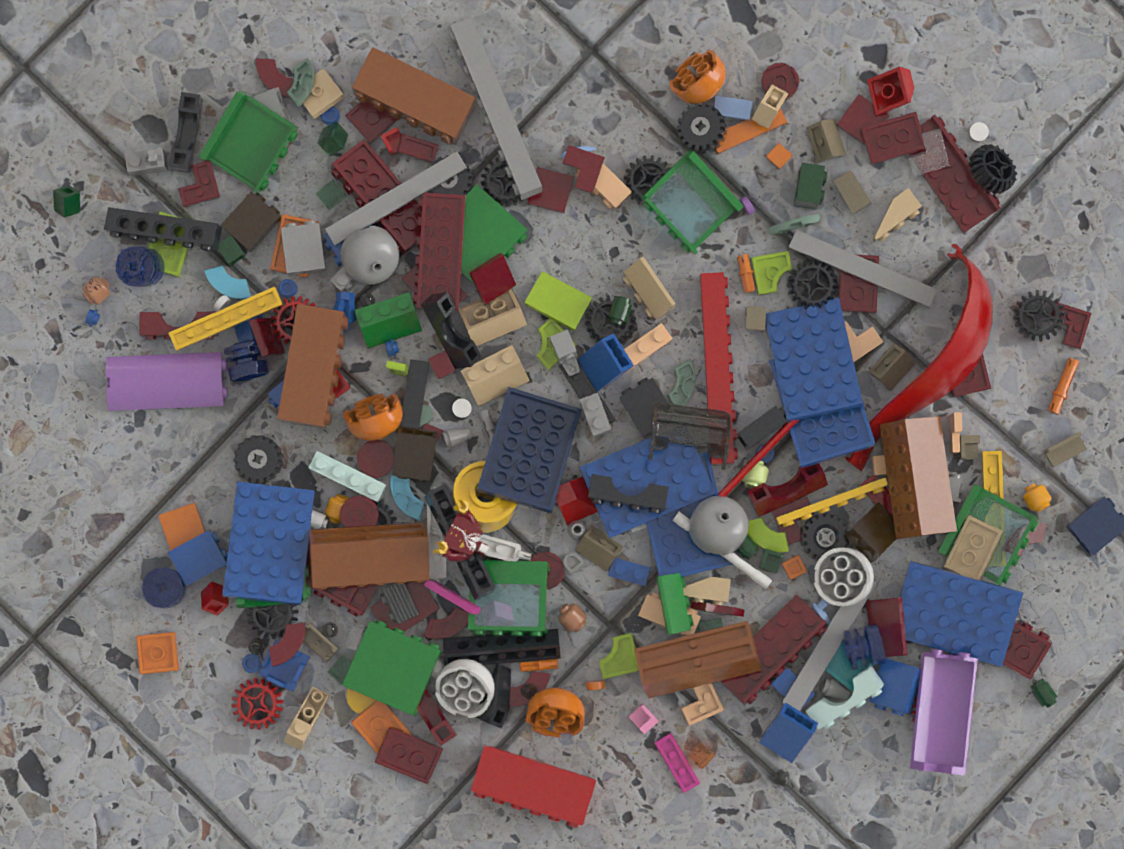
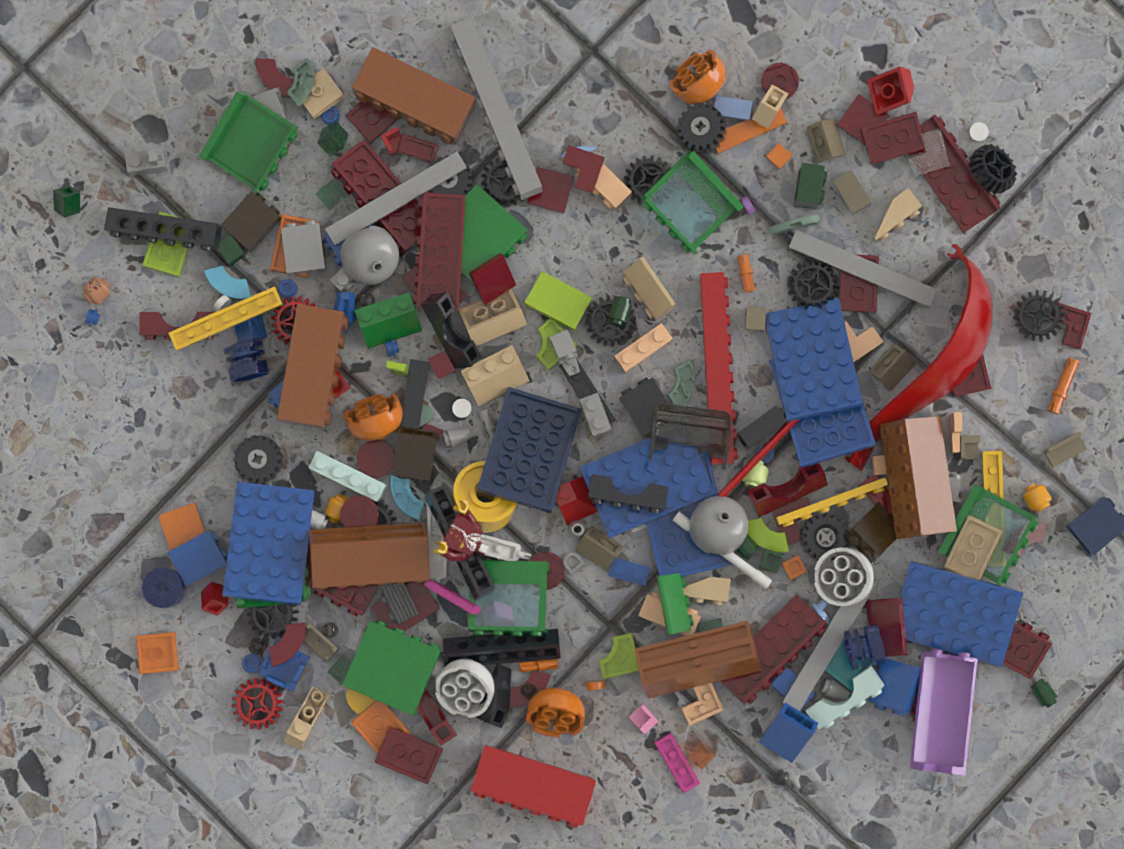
(149, 269): clear blue wheel -> none
(165, 381): medium lavender cylinder -> none
(185, 141): black arch -> none
(205, 187): dark red tile -> none
(264, 336): dark red tile -> none
(447, 626): dark red tile -> none
(572, 617): nougat head -> none
(605, 362): blue brick -> none
(718, 609): dark red tile -> none
(769, 269): lime tile -> none

